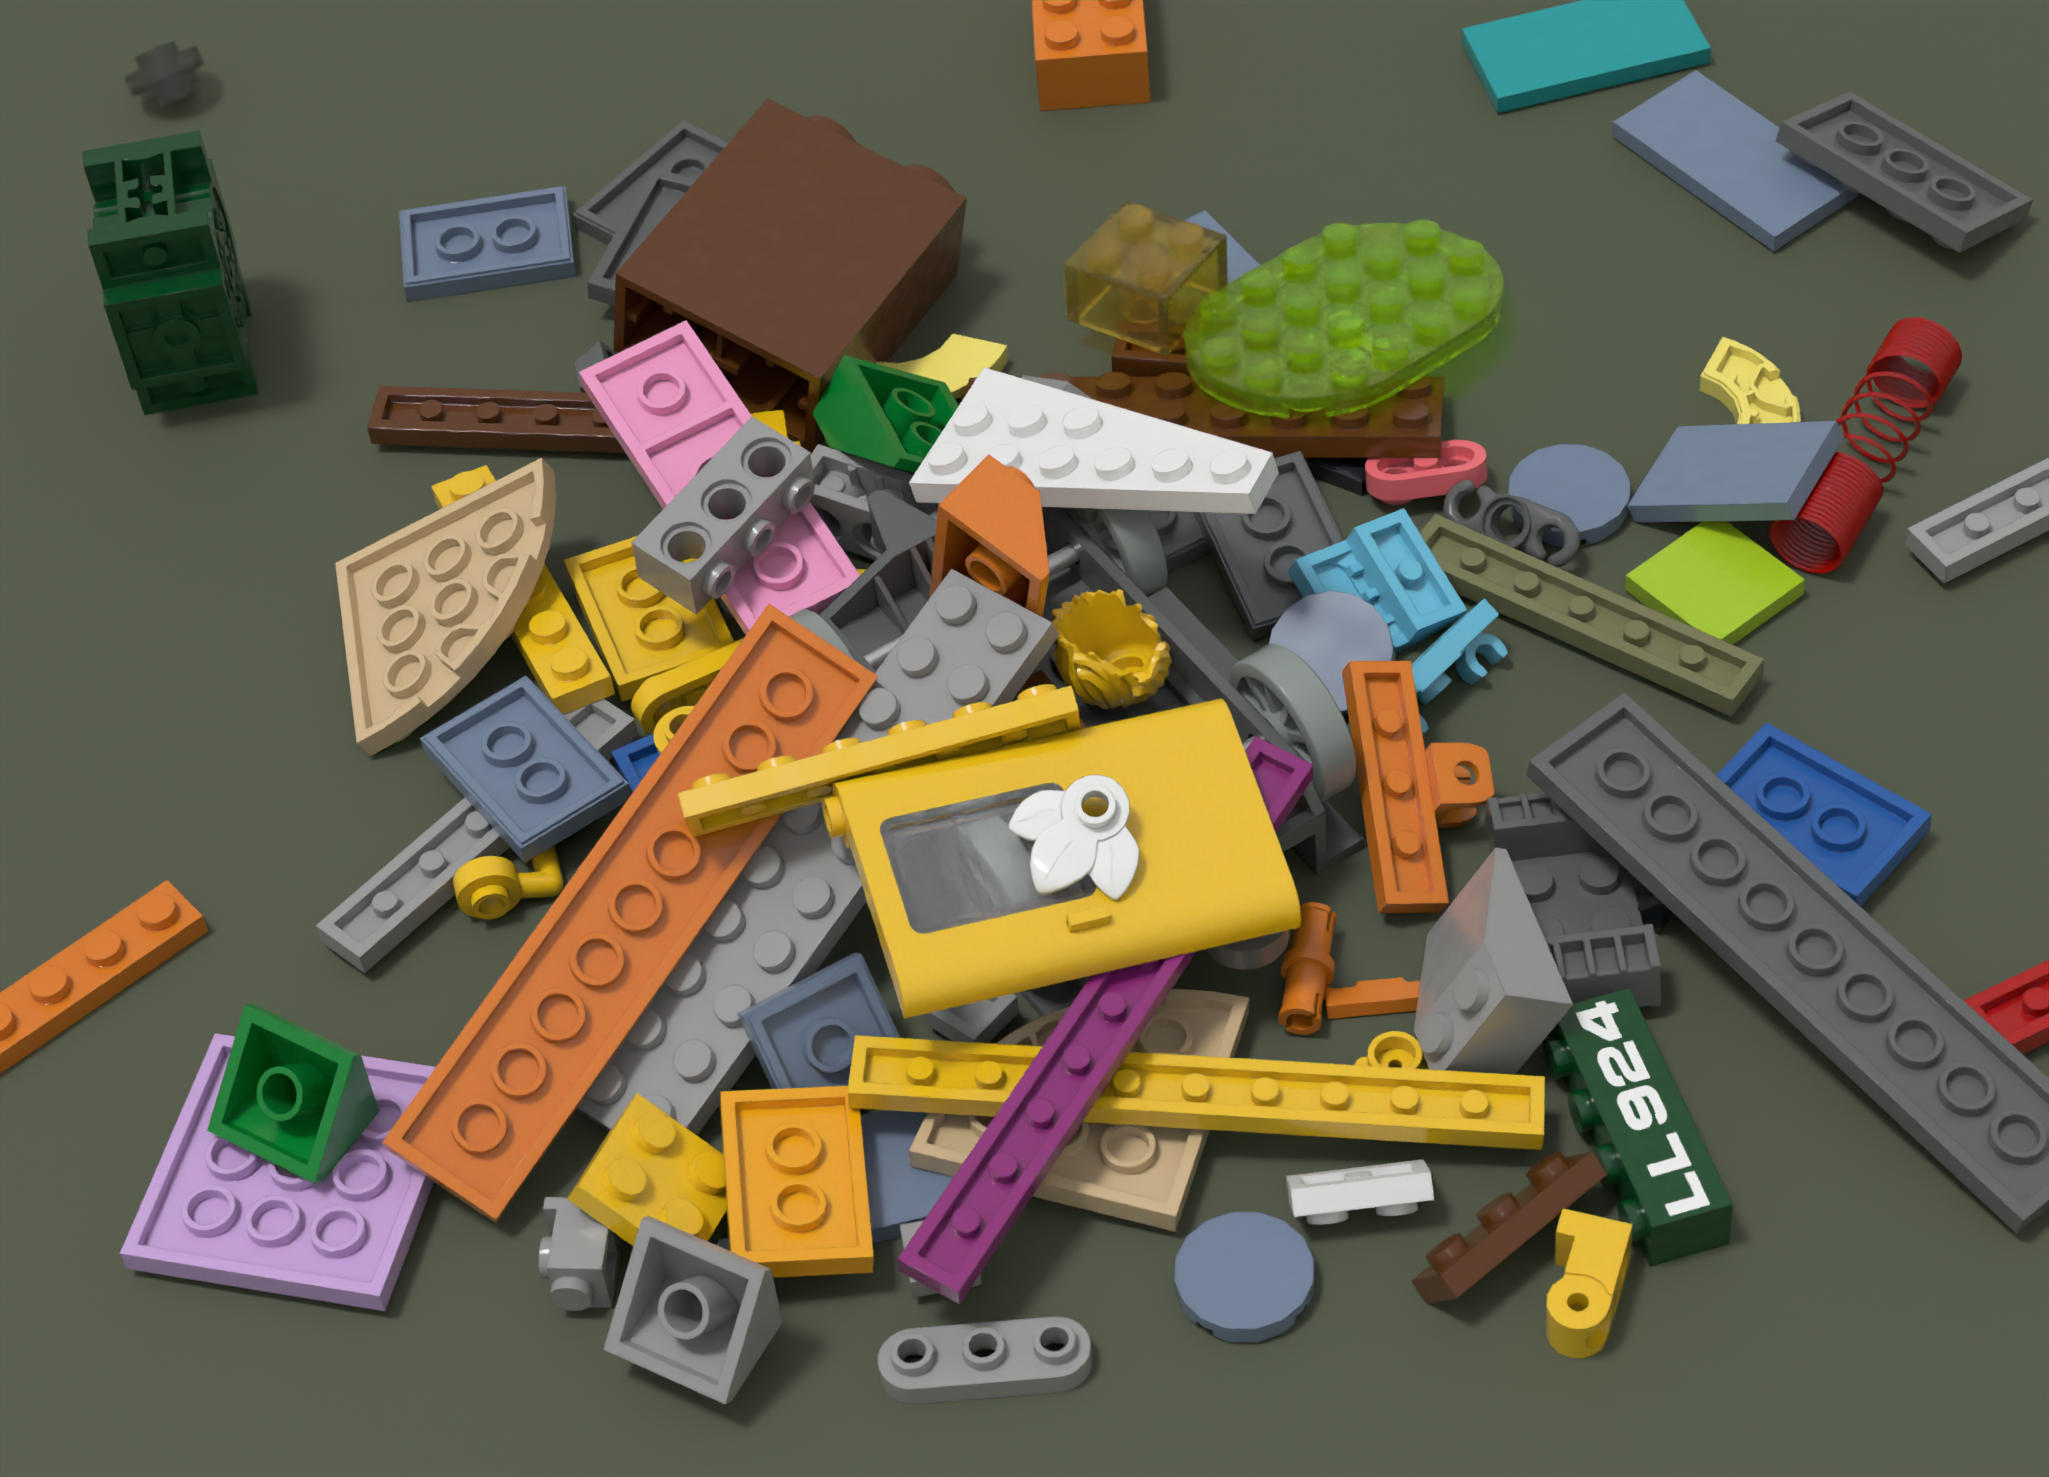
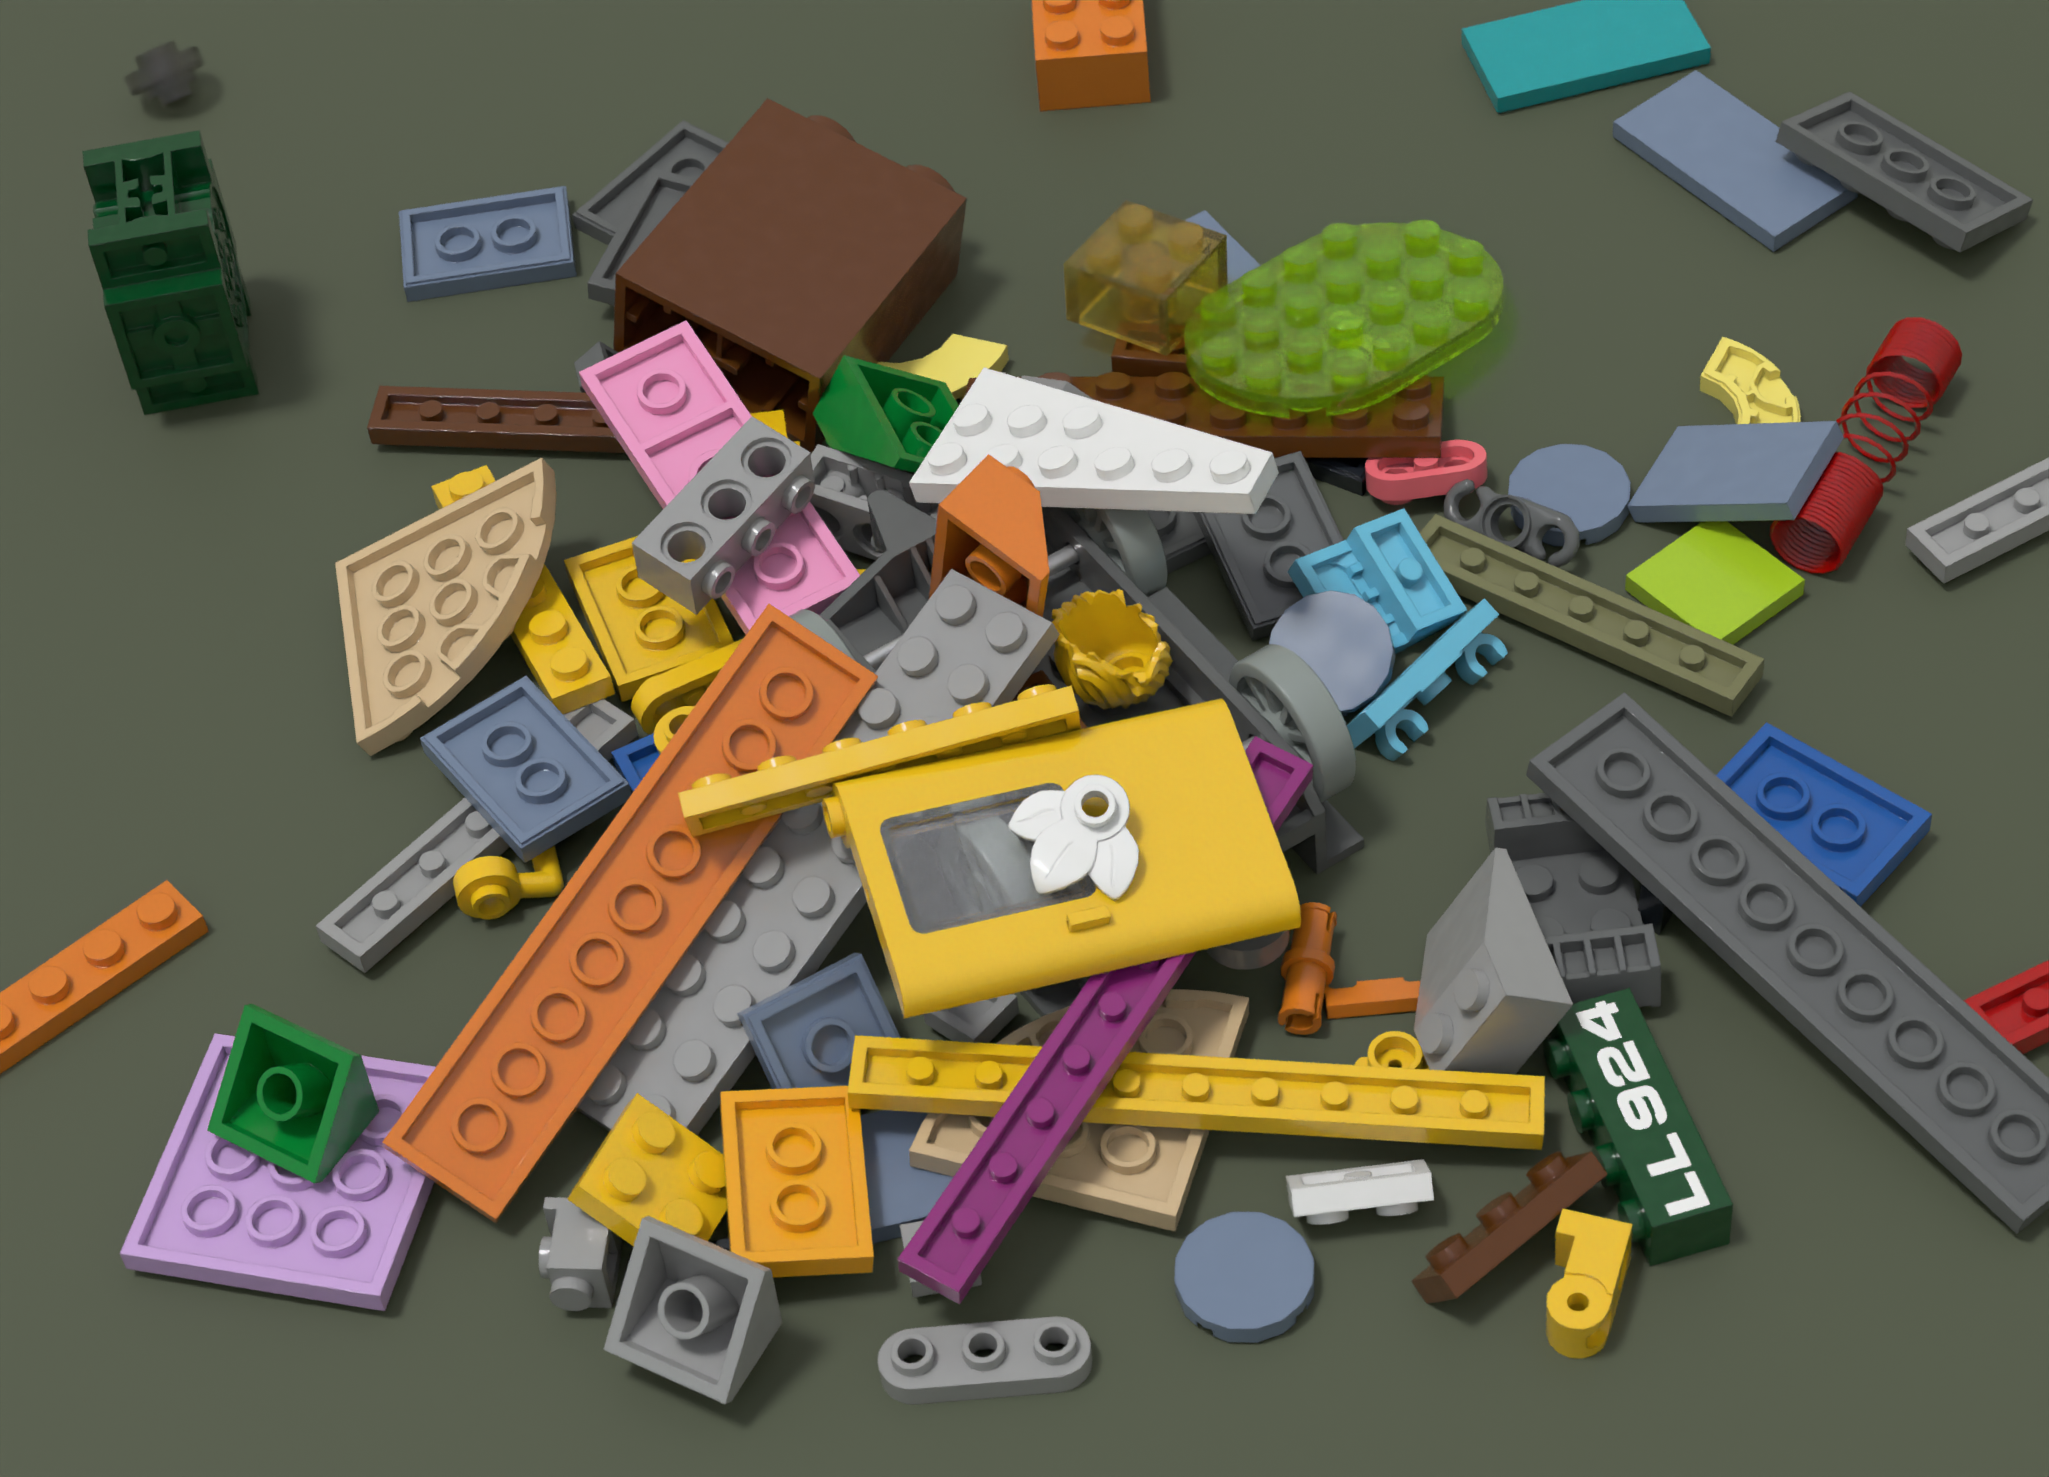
(1407, 788): orange plate -> none

